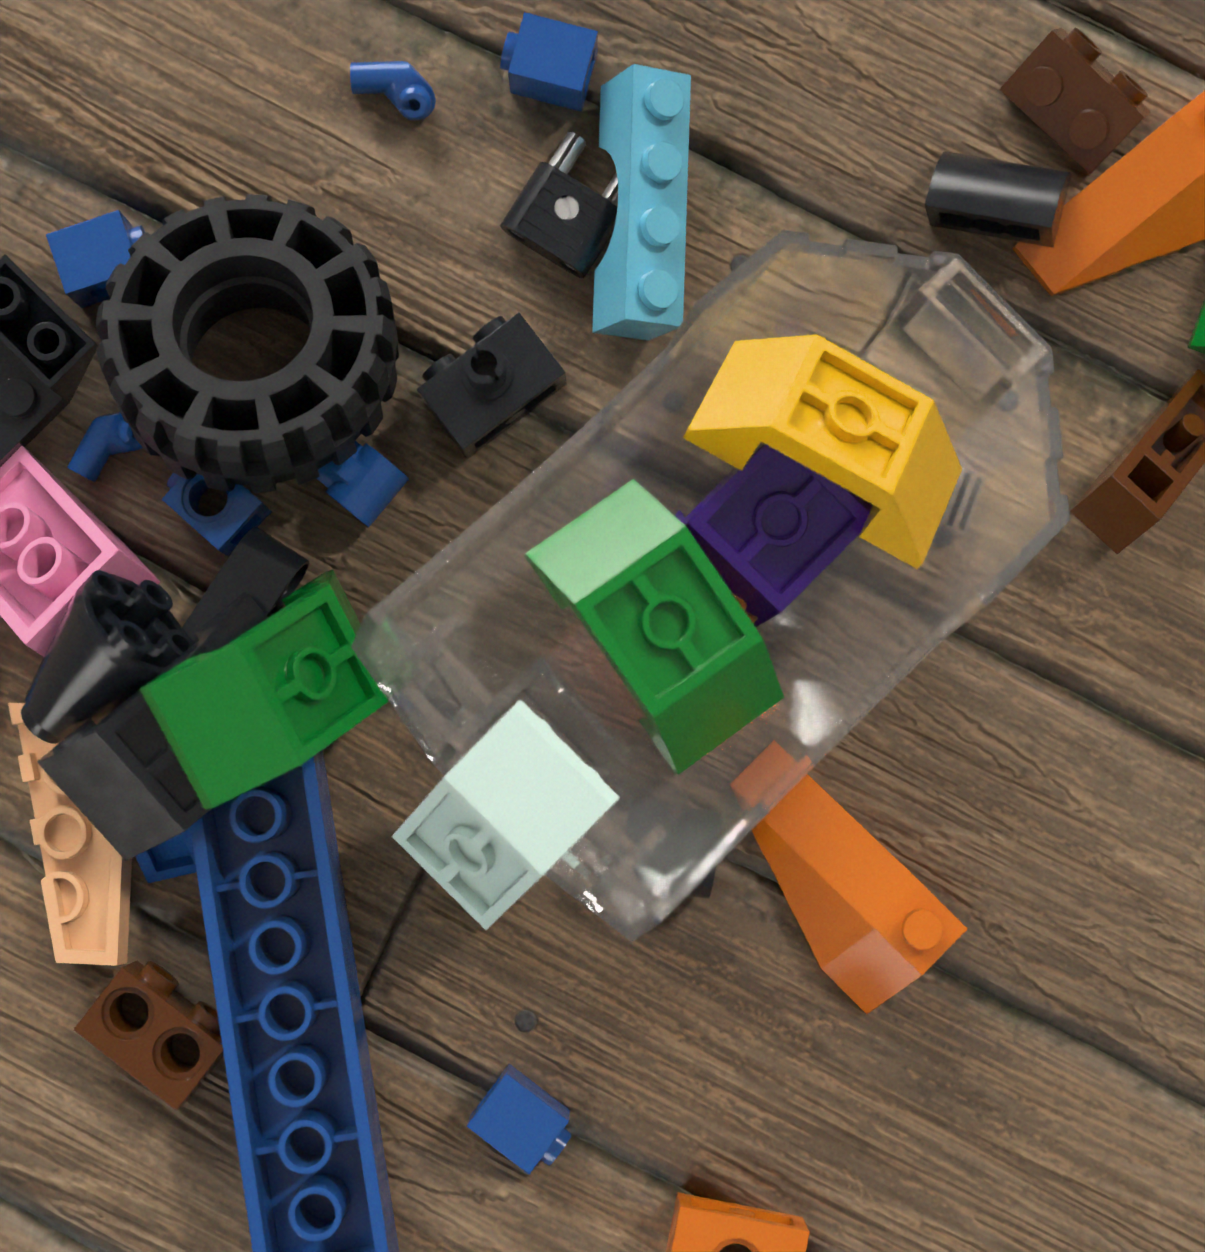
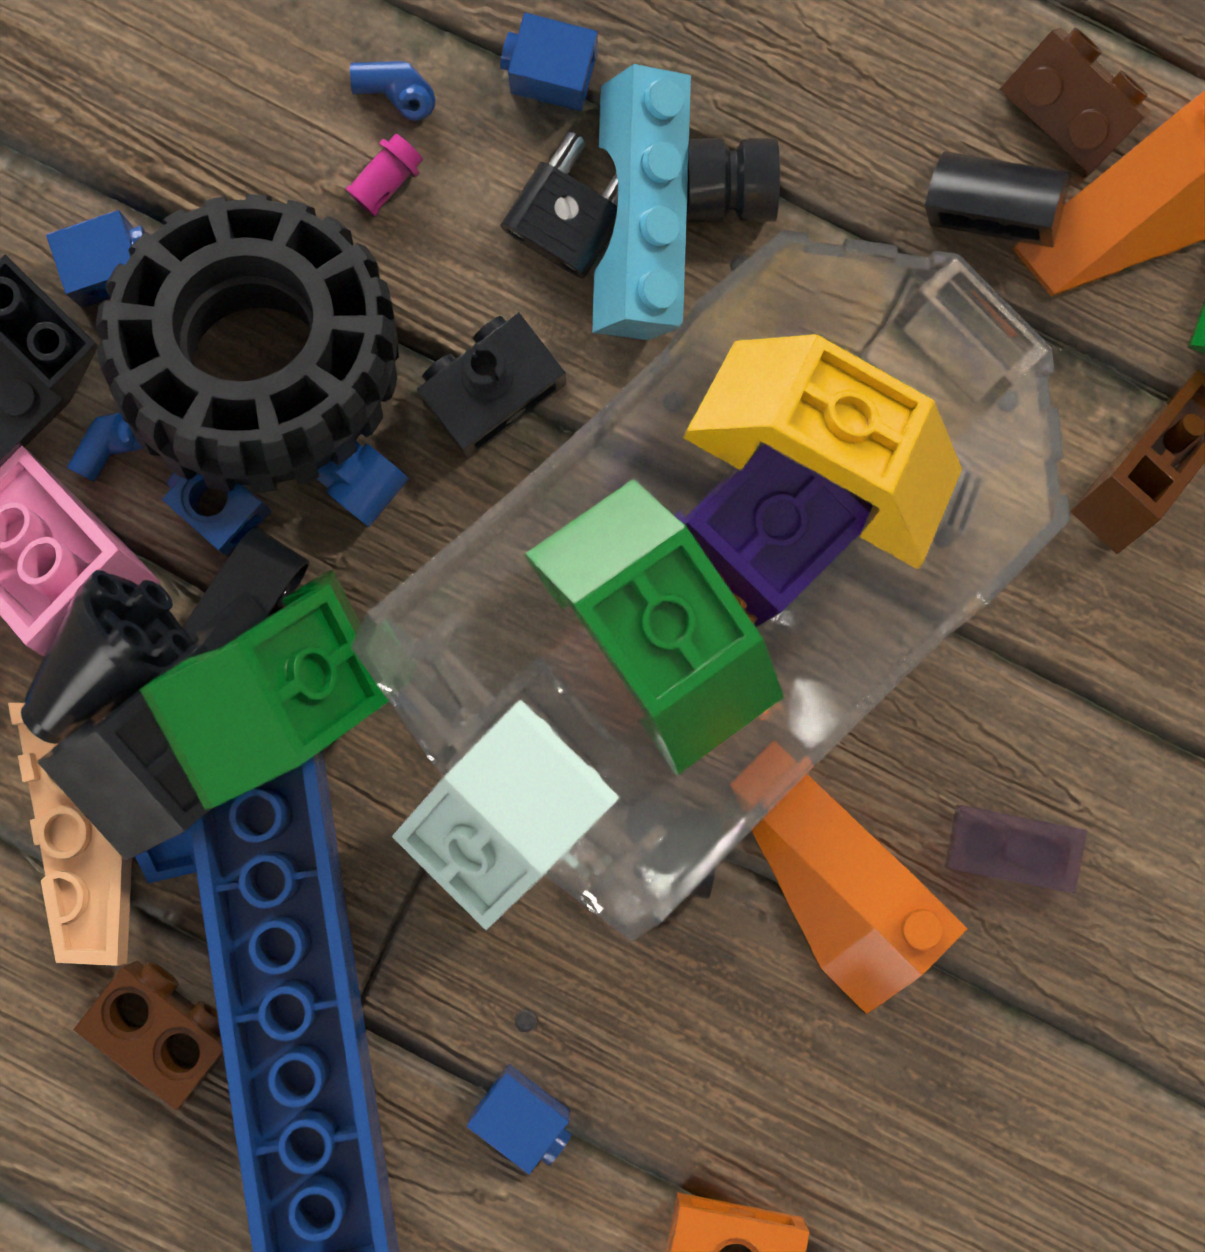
(385, 174): none -> dark pink pin
(733, 180): none -> black wheel
(1015, 848): none -> plate

